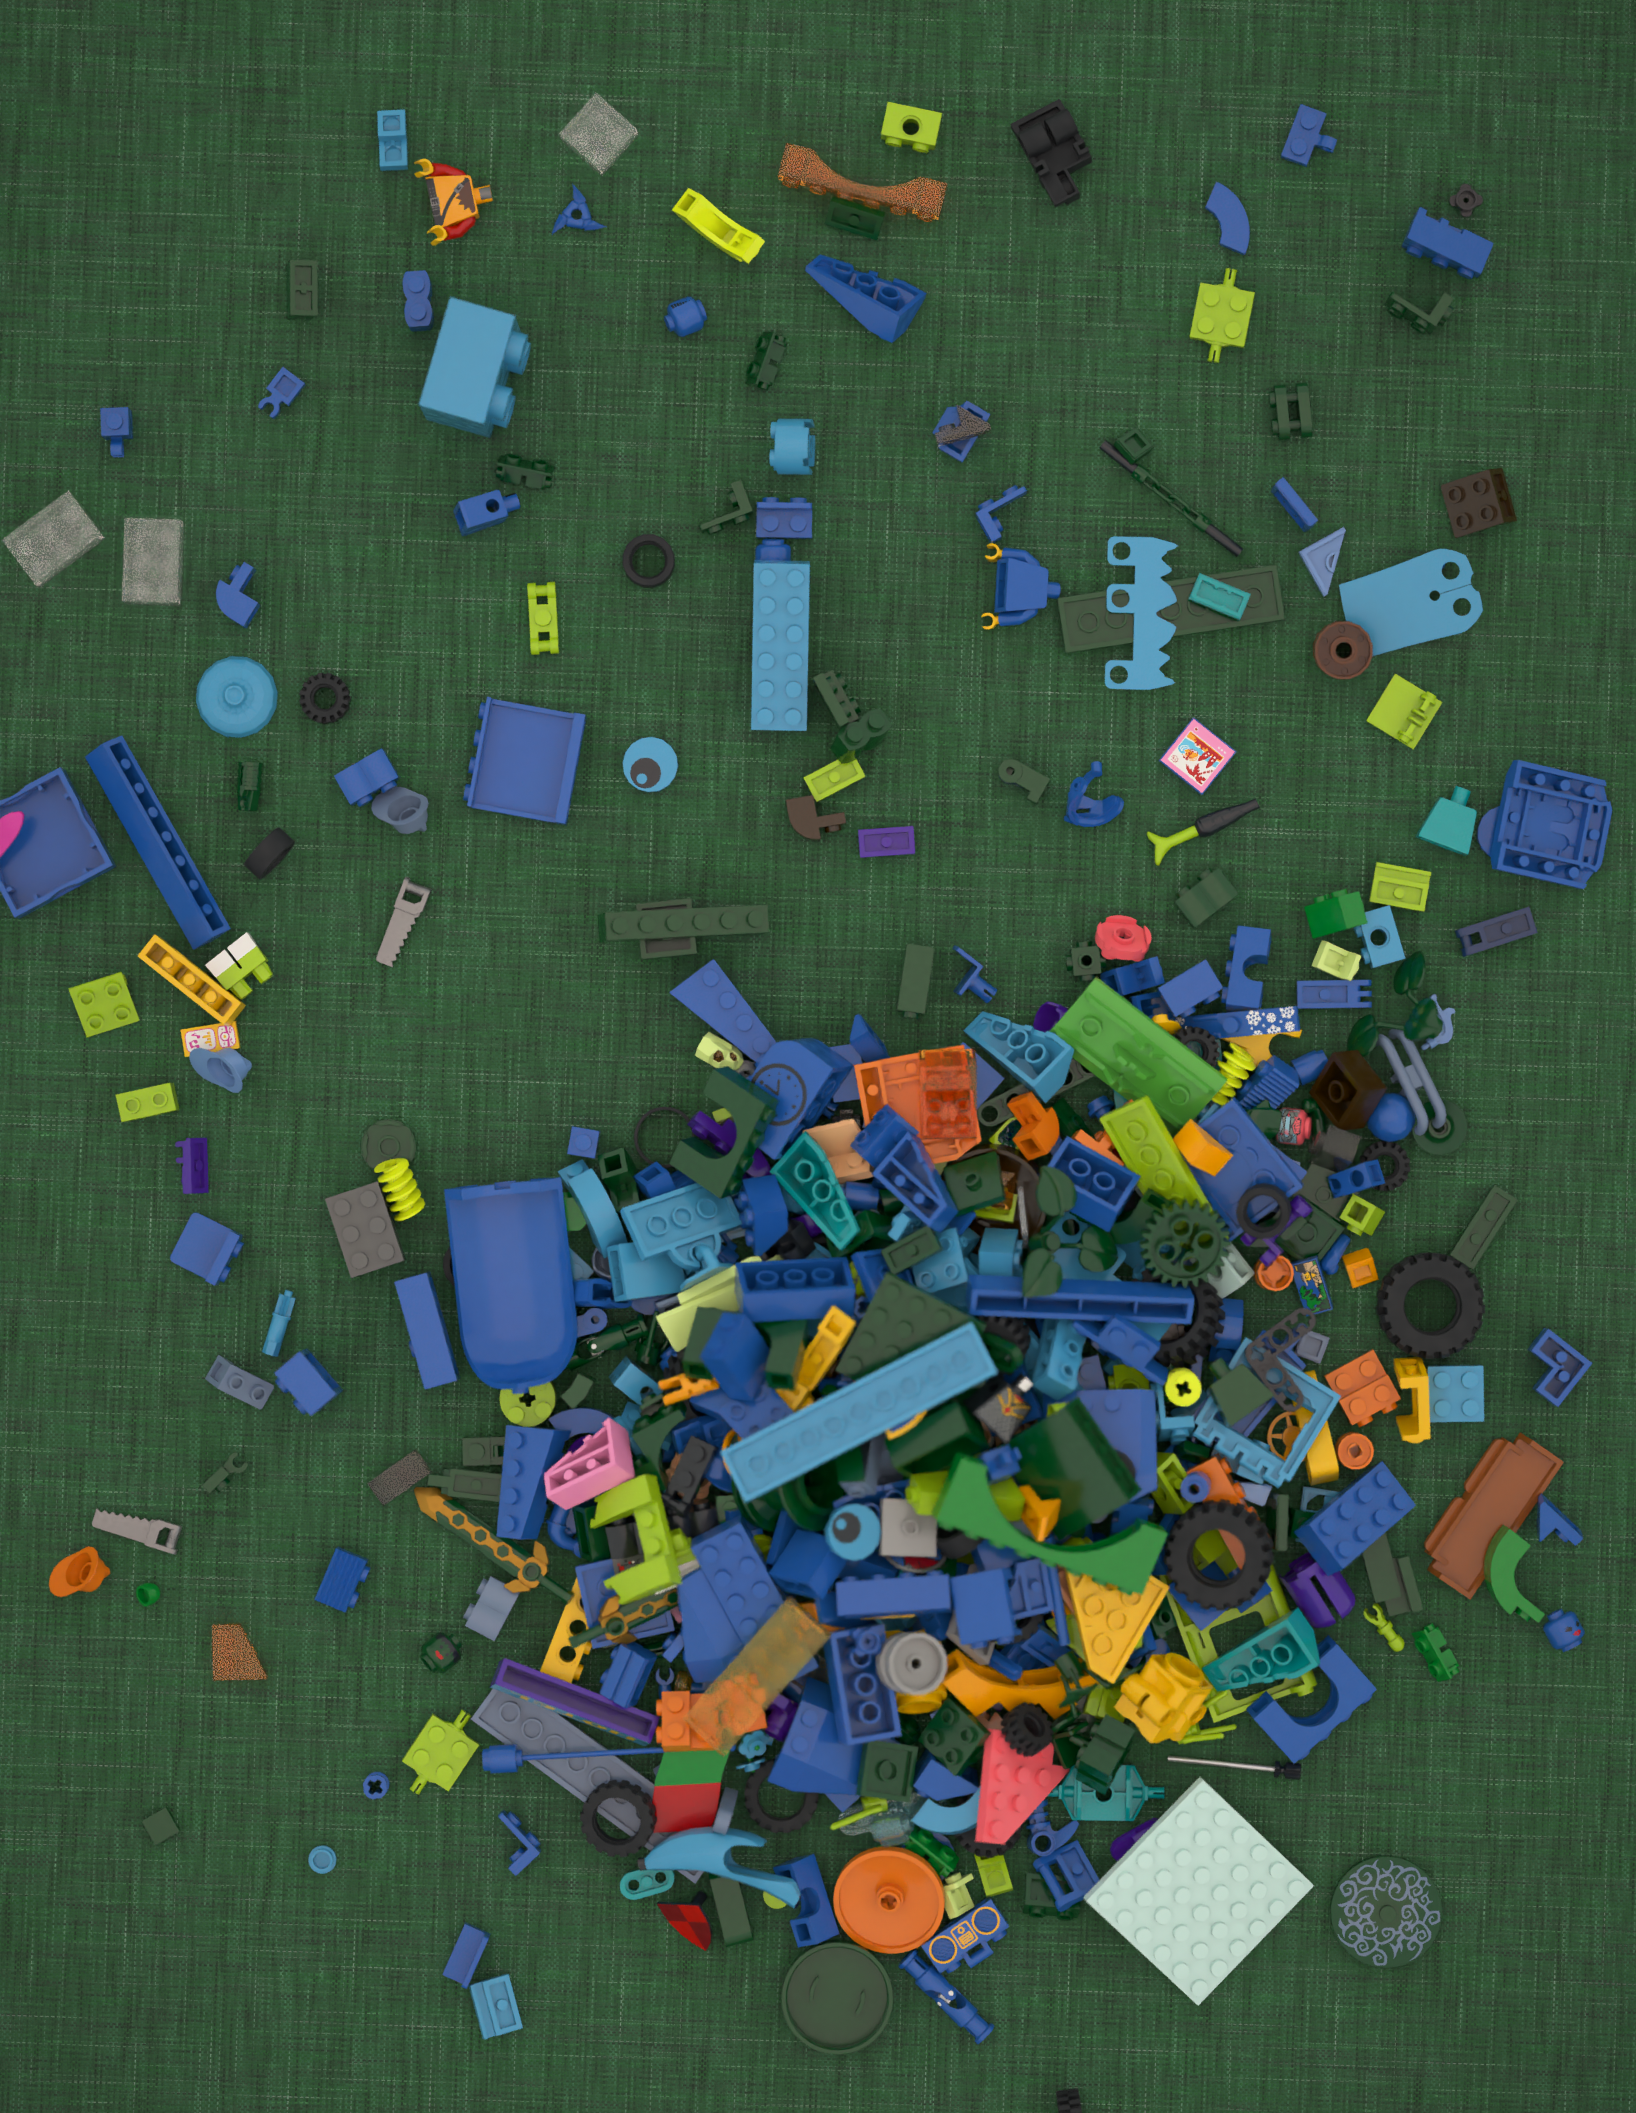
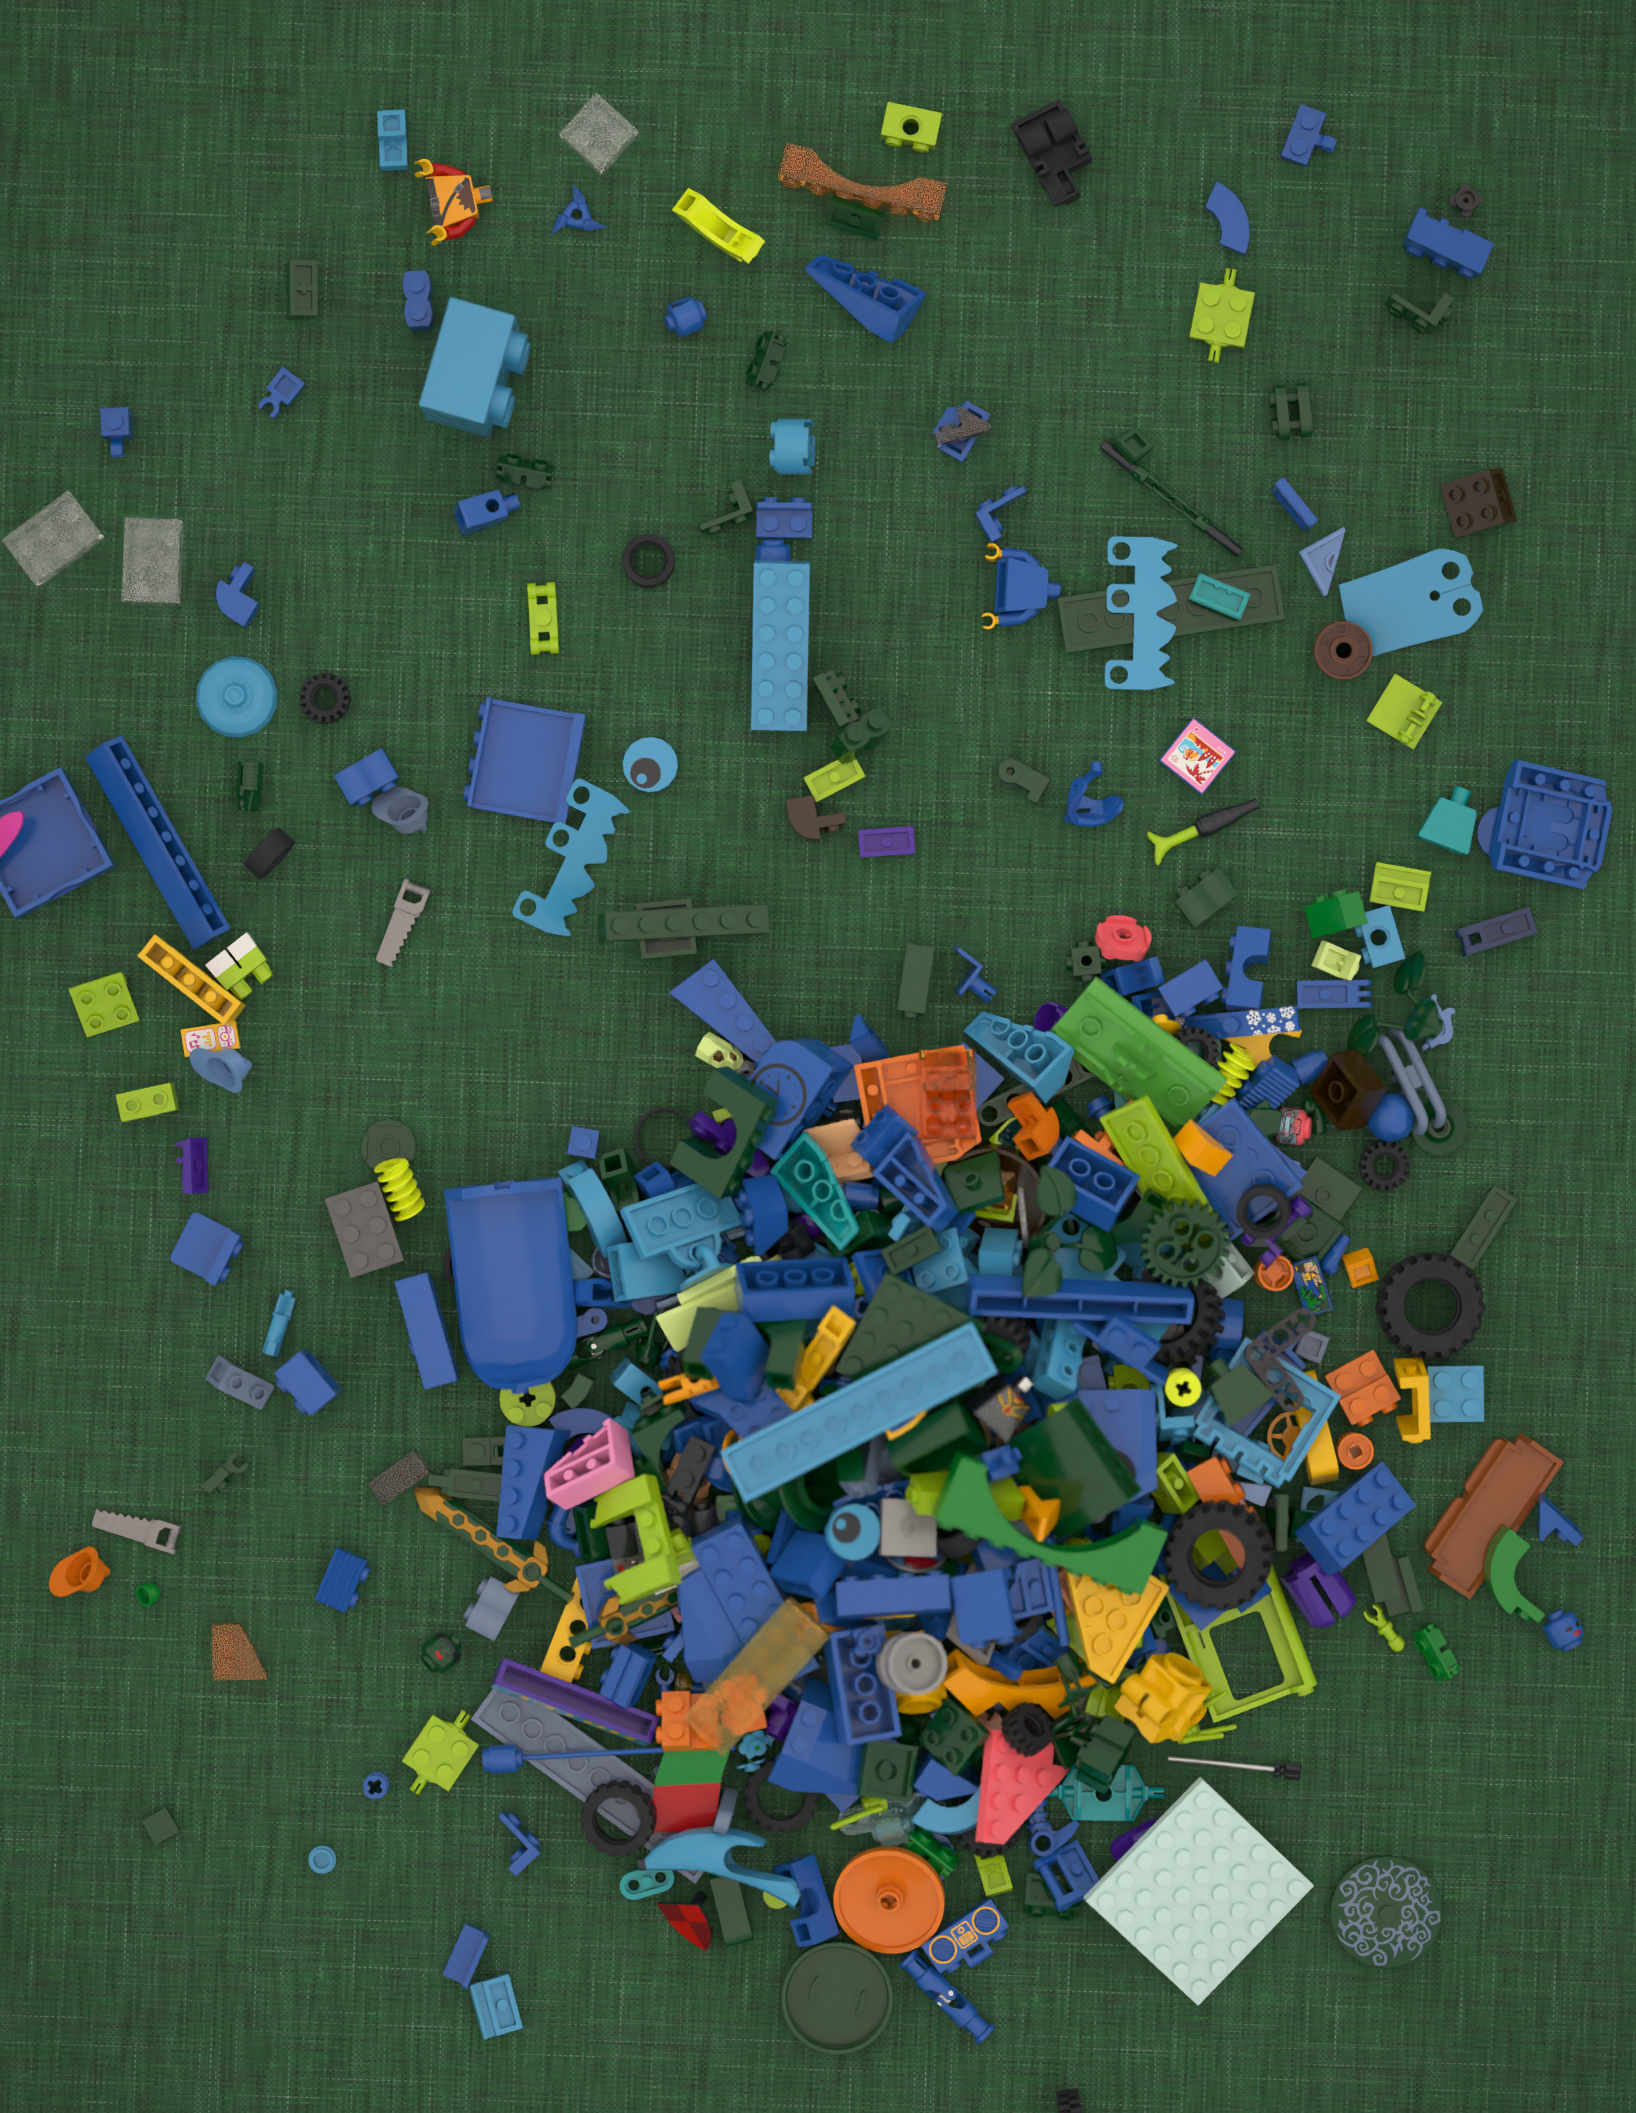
(583, 848): none -> dark azure piece
(956, 1894): yellowish green bracket -> none
(1200, 1479): blue brick -> none
(1275, 1652): teal wedge -> none
(1299, 1734): blue arch -> none
(1333, 1149): clear smoke brick -> none
(1356, 1179): blue leg -> none
(1361, 1216): lime brick -> none
(1564, 1368): blue brick -> none

